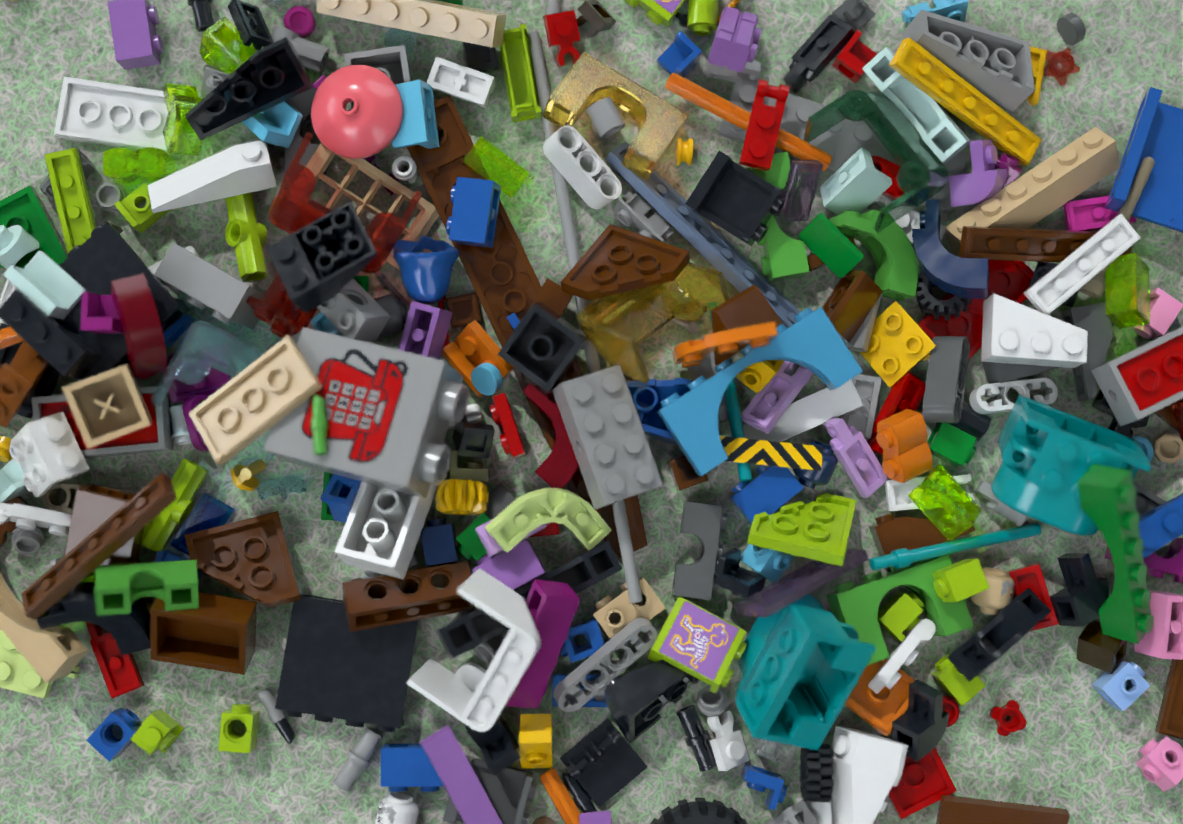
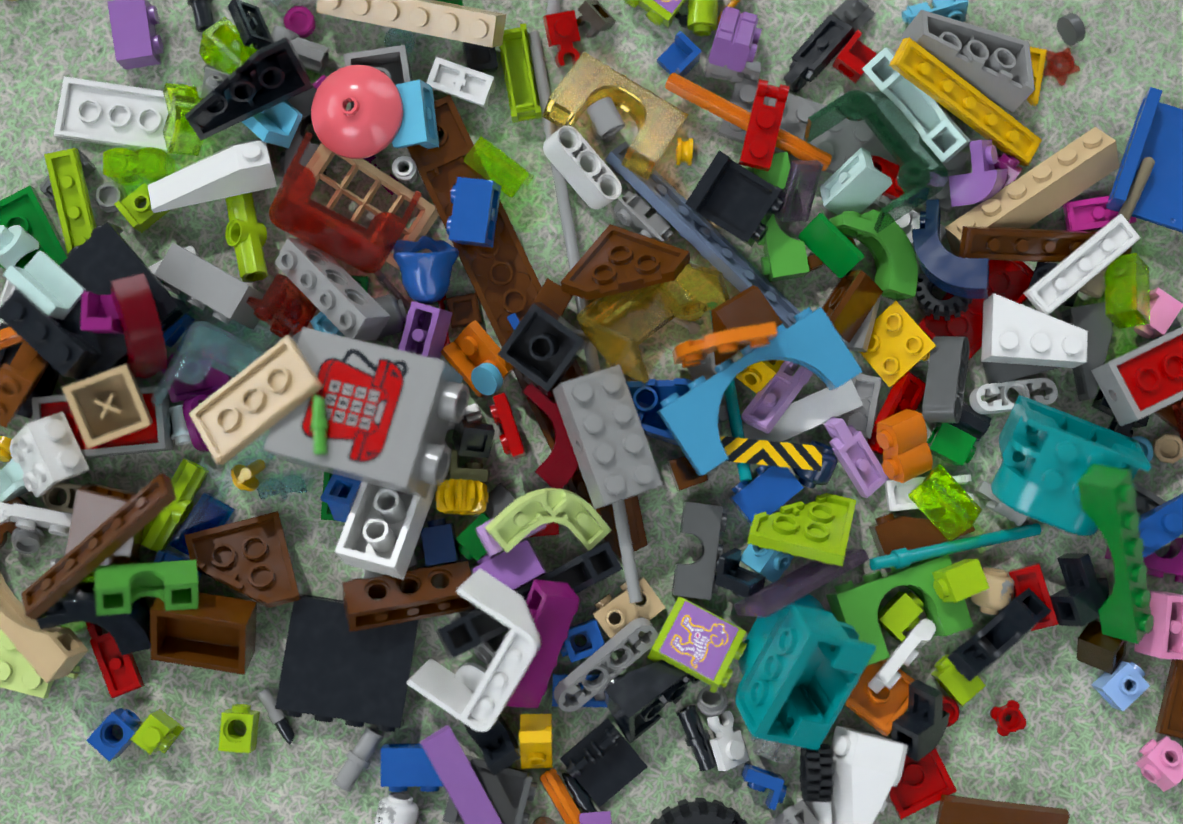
(322, 257): black slope -> none

